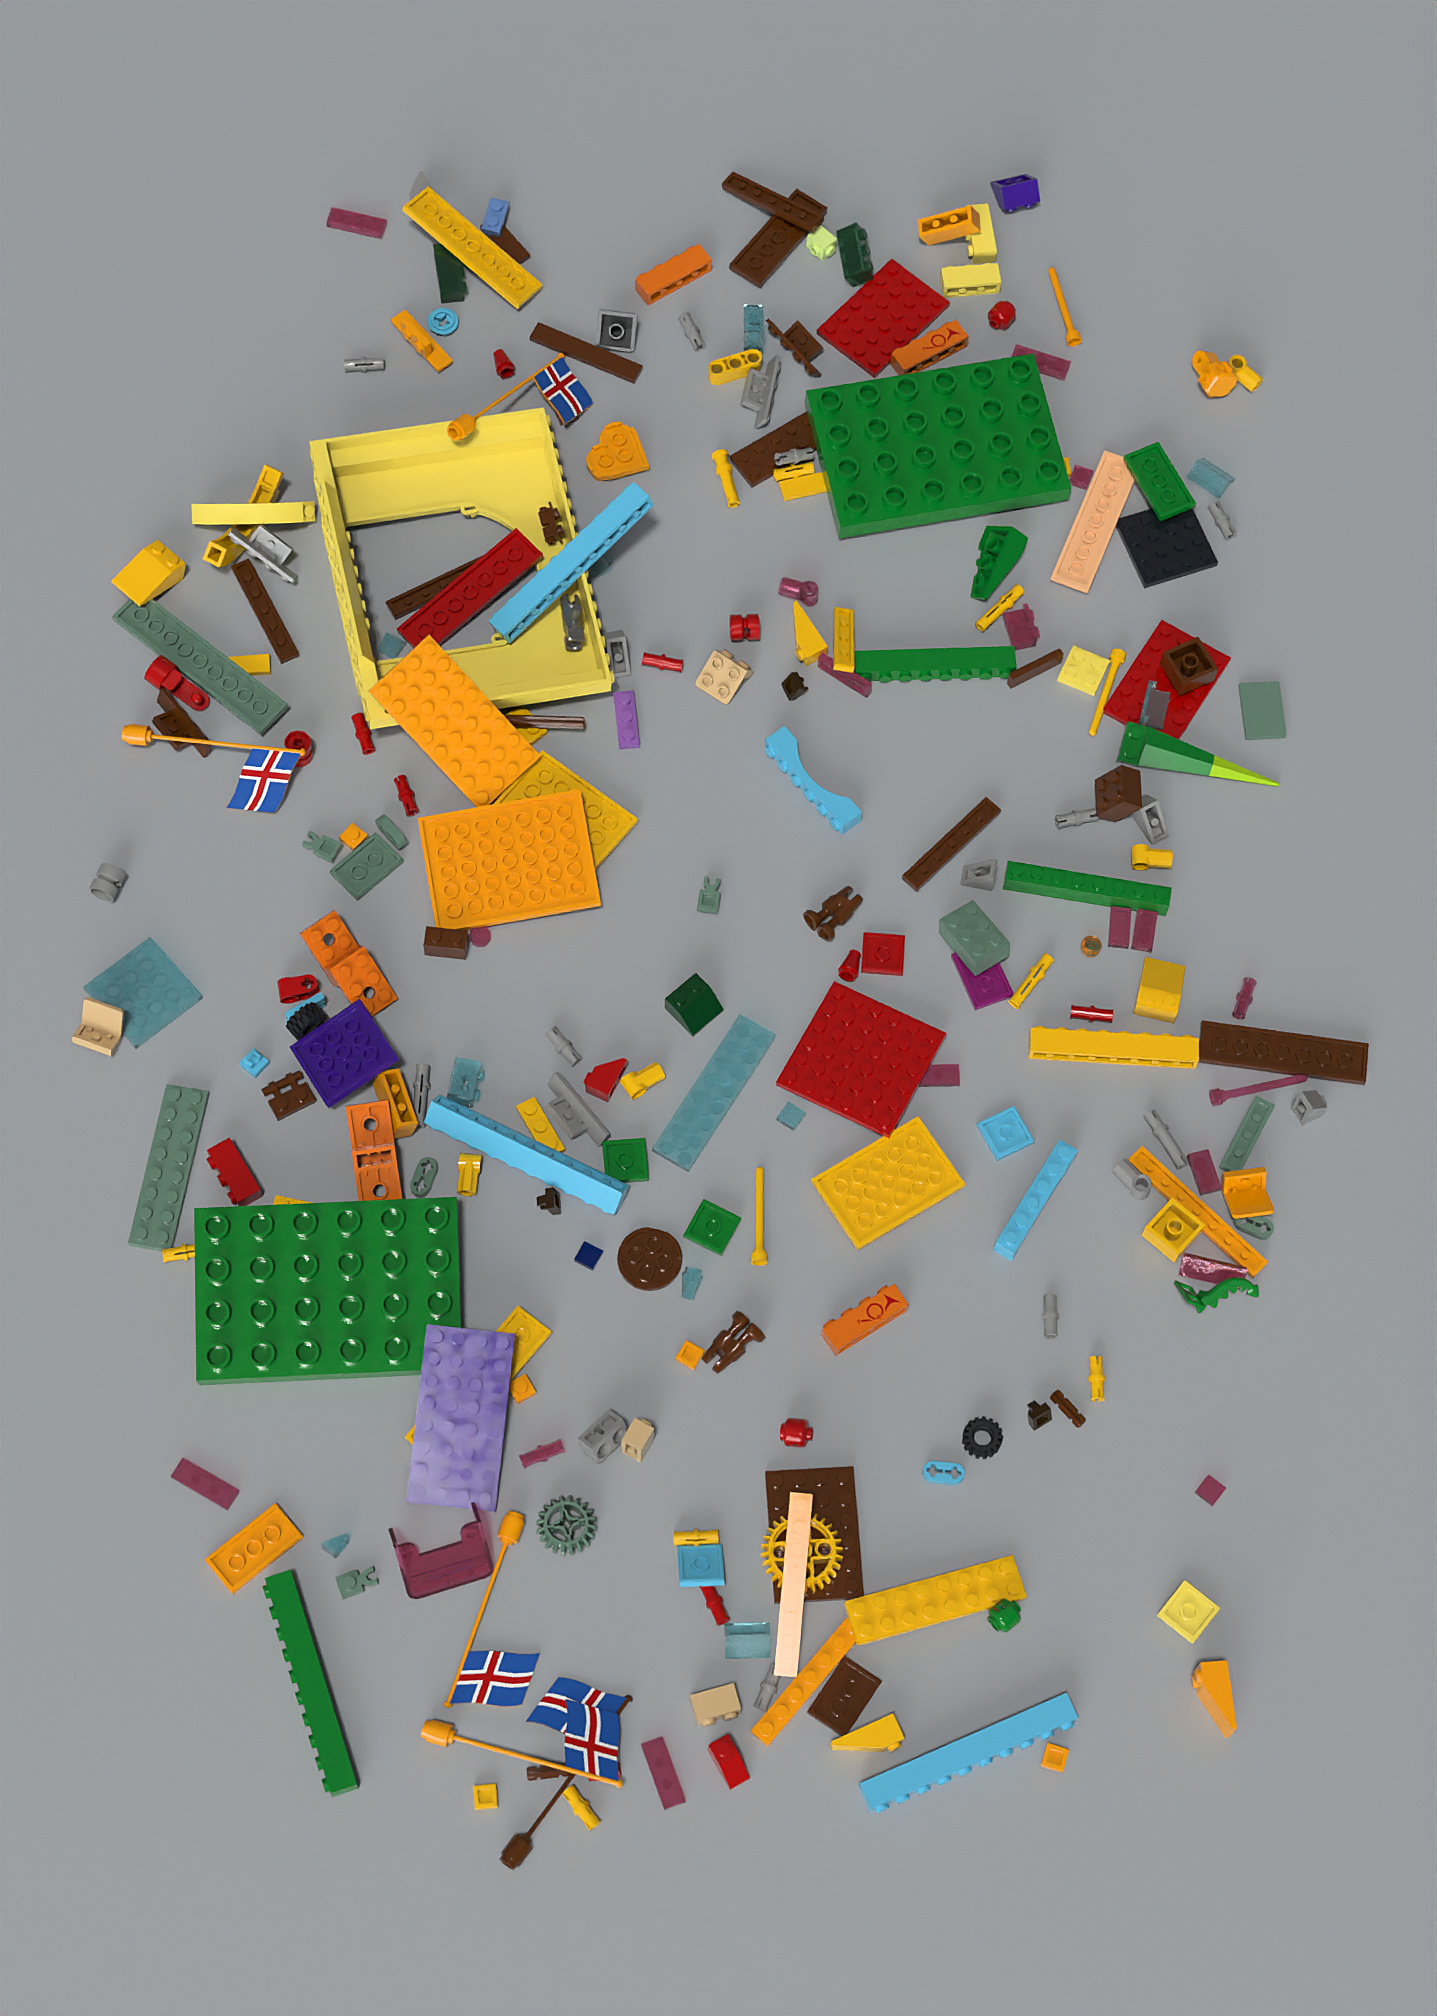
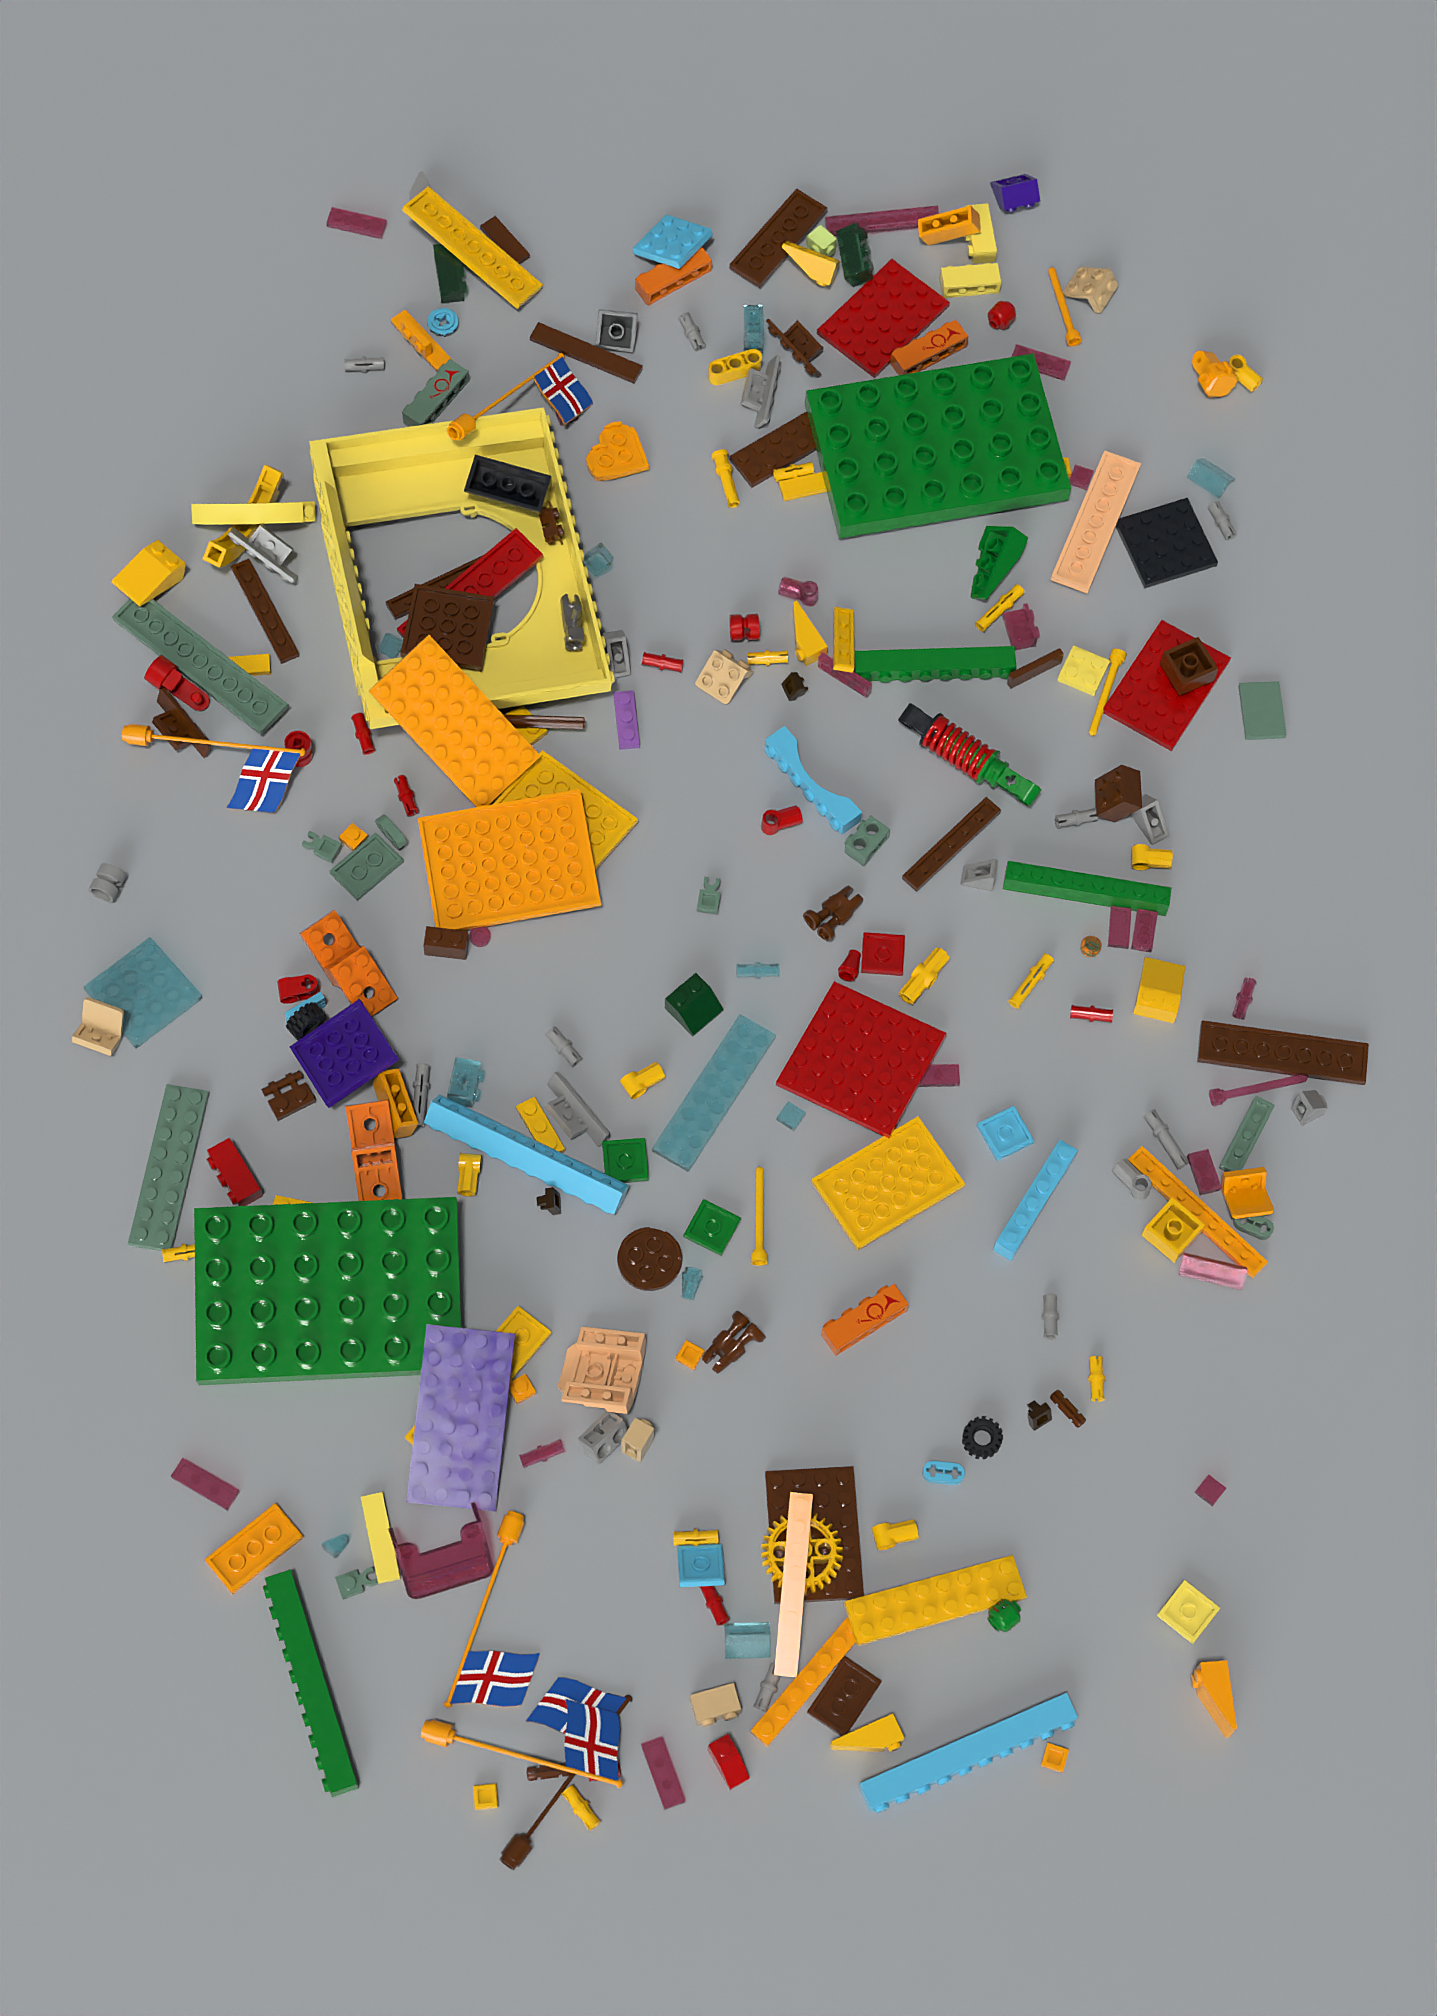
(254, 1063): medium azure tile -> none
(379, 1538): none -> light yellow tile
(419, 1175): sand green beam -> none
(436, 395): none -> sand green brick
(453, 619): none -> reddish brown plate
(495, 217): medium blue plate -> none
(503, 364): red cone -> none
(508, 484): none -> black slope
(558, 1527): sand green gear -> none
(571, 562): medium azure brick -> none
(588, 1255): clear blue tile -> none
(603, 1369): none -> light nougat slope
(605, 1079): red slope -> none
(672, 241): none -> medium azure plate
(757, 970): none -> clear light blue pin
(767, 657): none -> yellow pin
(773, 202): reddish brown plate -> none
(781, 818): none -> red piece
(794, 456): light grey pin -> none
(796, 1432): red head -> none
(816, 265): none -> yellow slope
(870, 842): none -> sand green brick
(881, 220): none -> clear pink plate
(888, 1535): none -> yellow piece
(924, 976): none -> yellow piece
(966, 753): none -> piece
(974, 937): sand green brick -> none
(985, 988): magenta tile -> none
(1092, 284): none -> tan bracket
(1113, 1048): yellow brick -> none
(1154, 707): clear light blue panel -> none
(1156, 750): green plate -> none
(1159, 481): green plate -> none
(1219, 1291): green piece -> none

